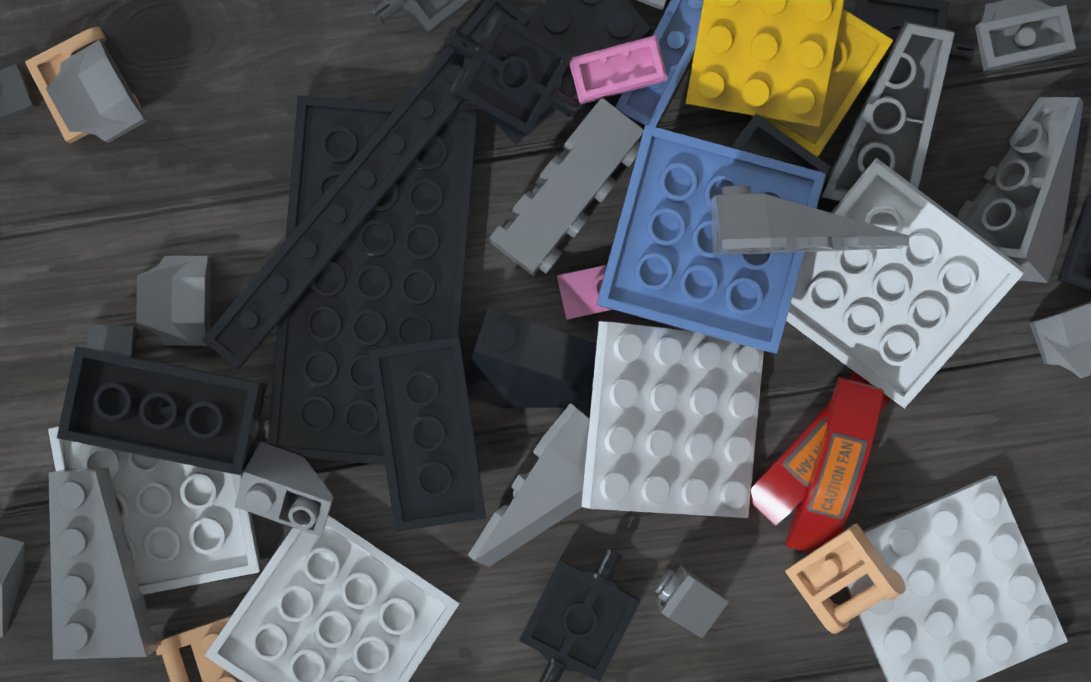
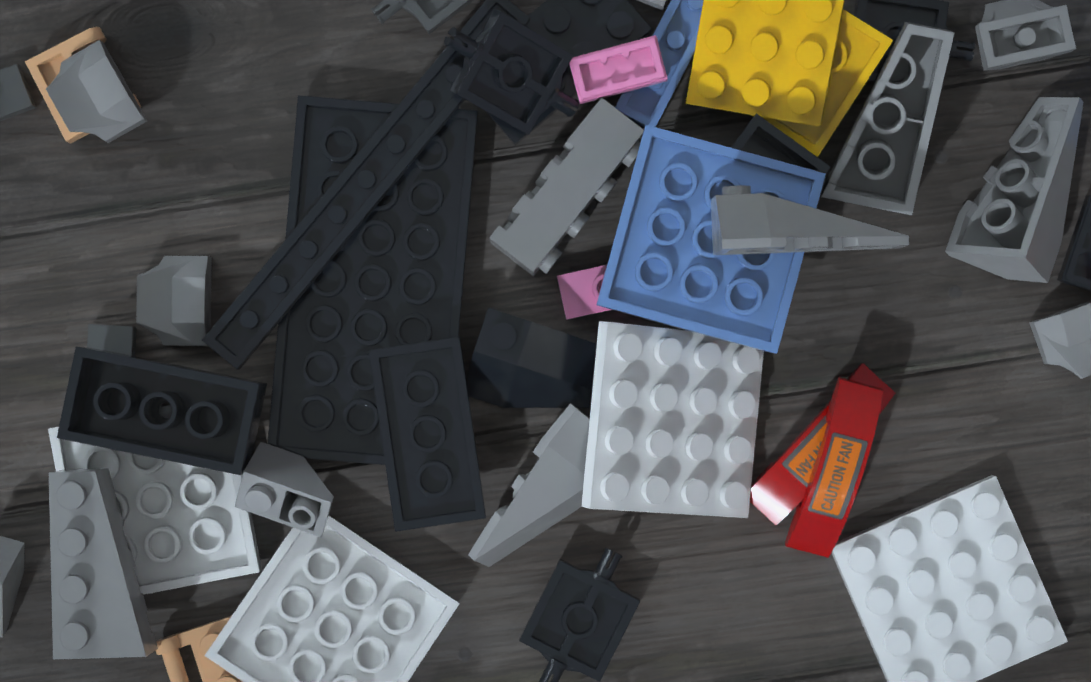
(689, 600): light grey slope -> none
(837, 566): light nougat plate -> none
(905, 308): white plate -> none

